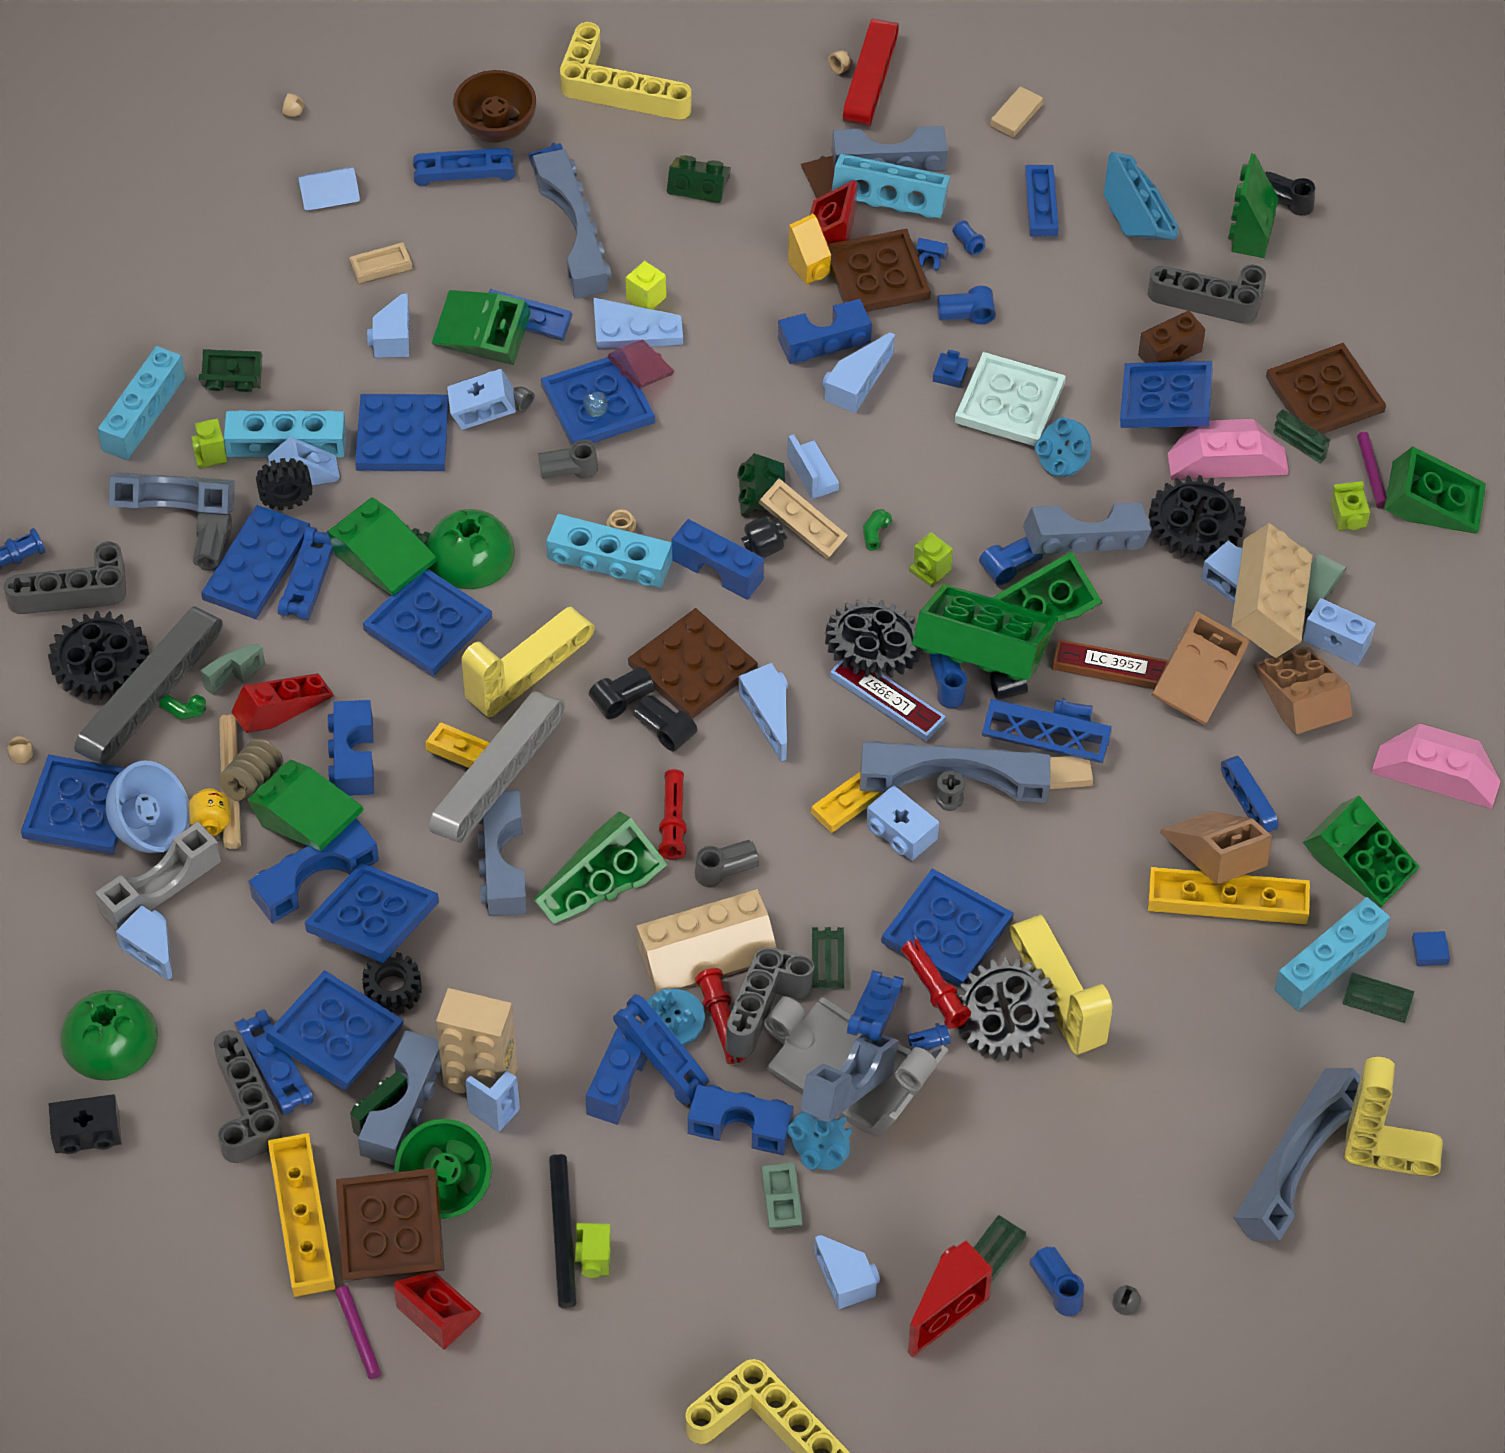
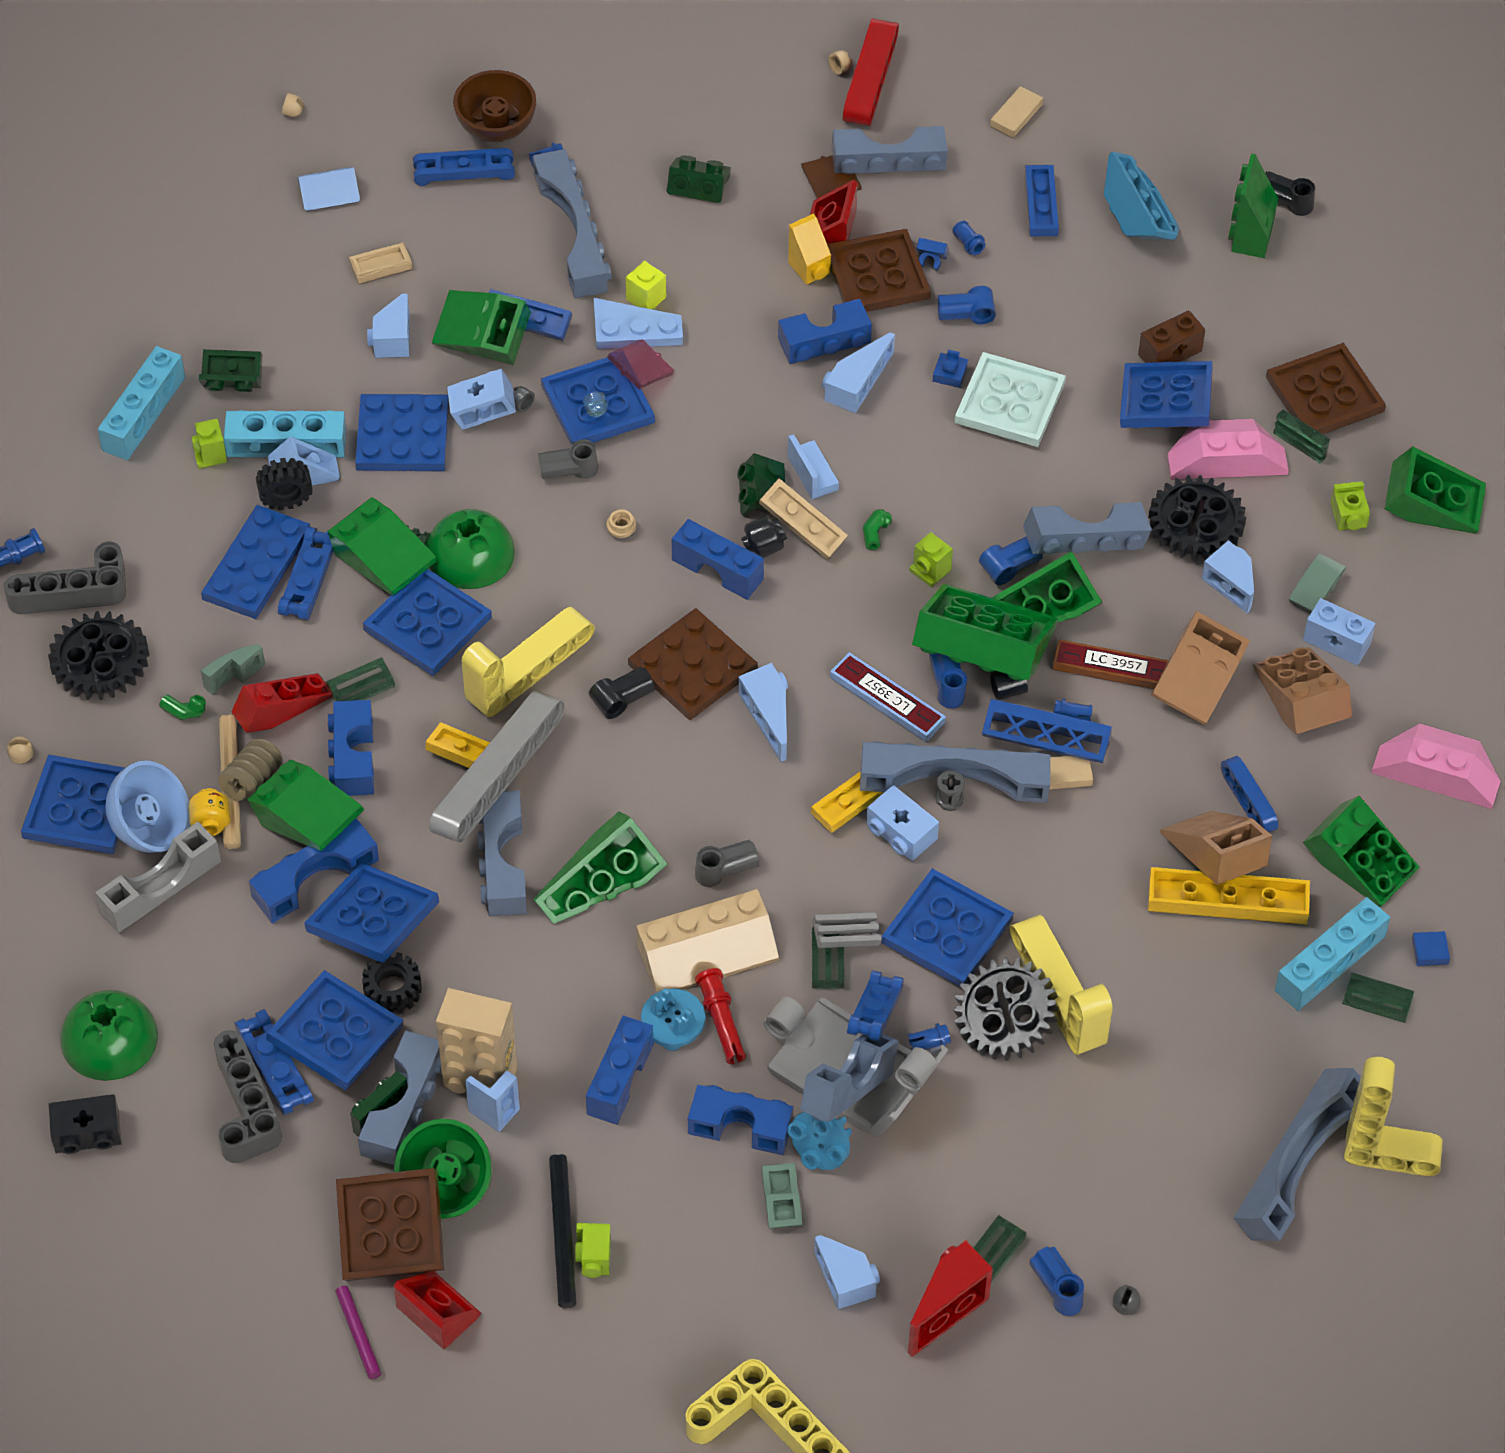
(147, 940): light blue slope -> none
(148, 685): dark grey beam -> none
(151, 490): sand blue arch -> none
(212, 533): dark grey piece -> none
(301, 1215): yellow piece -> none
(388, 684): none -> clear green tile
(609, 551): medium azure brick -> none
(617, 88): light yellow beam -> none
(661, 1048): blue plate -> none
(670, 727): black piece -> none
(673, 826): red pin -> none
(769, 974): dark grey beam -> none
(846, 925): none -> light grey tile
(872, 638): black gear -> none
(904, 181): medium azure brick -> none
(942, 994): red pin -> none
(1056, 439): dark azure plate -> none
(1208, 294): dark grey beam -> none
(1272, 590): tan brick -> none
(1372, 469): magenta bar -> none

